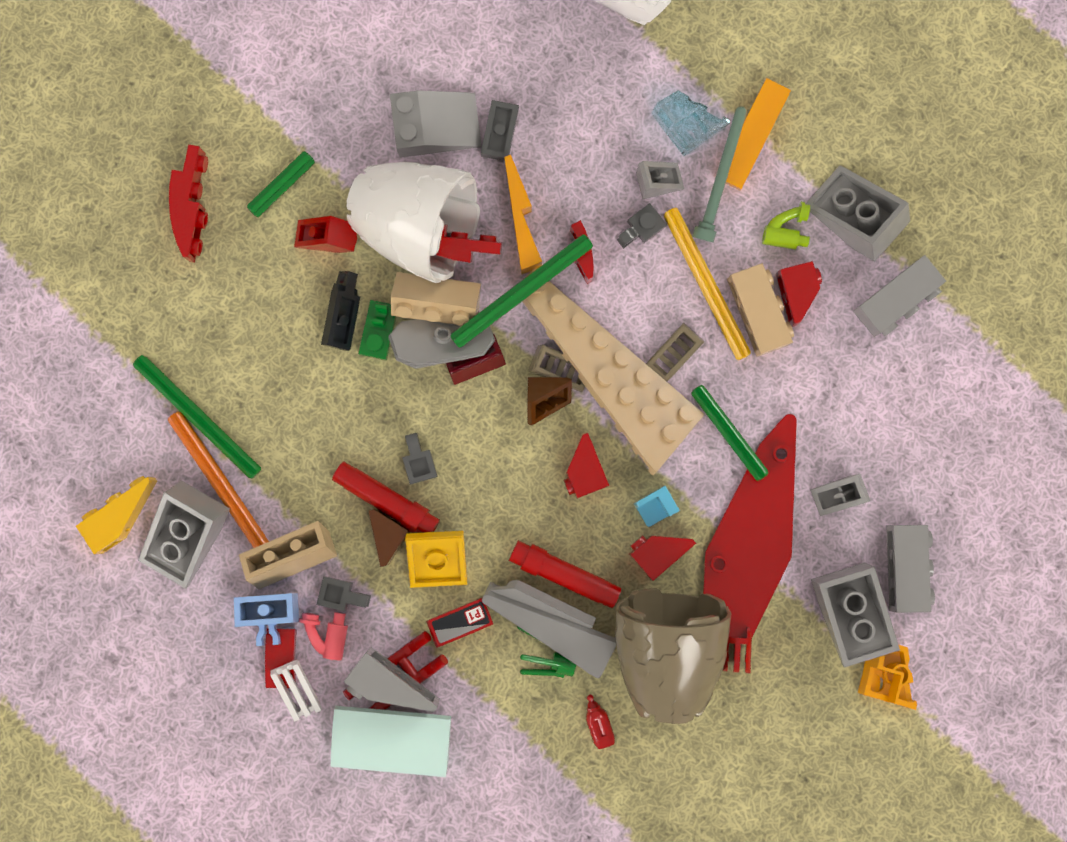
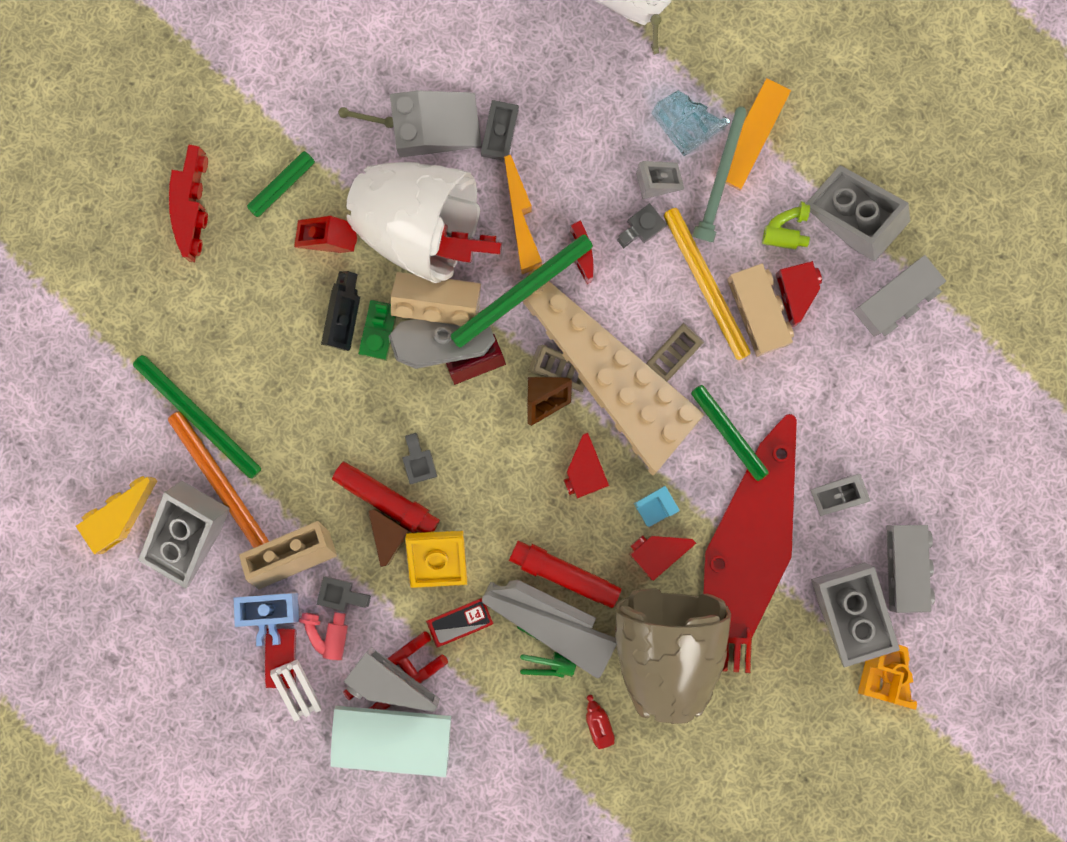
(344, 112): none -> olive hinge
(655, 21): none -> olive hinge

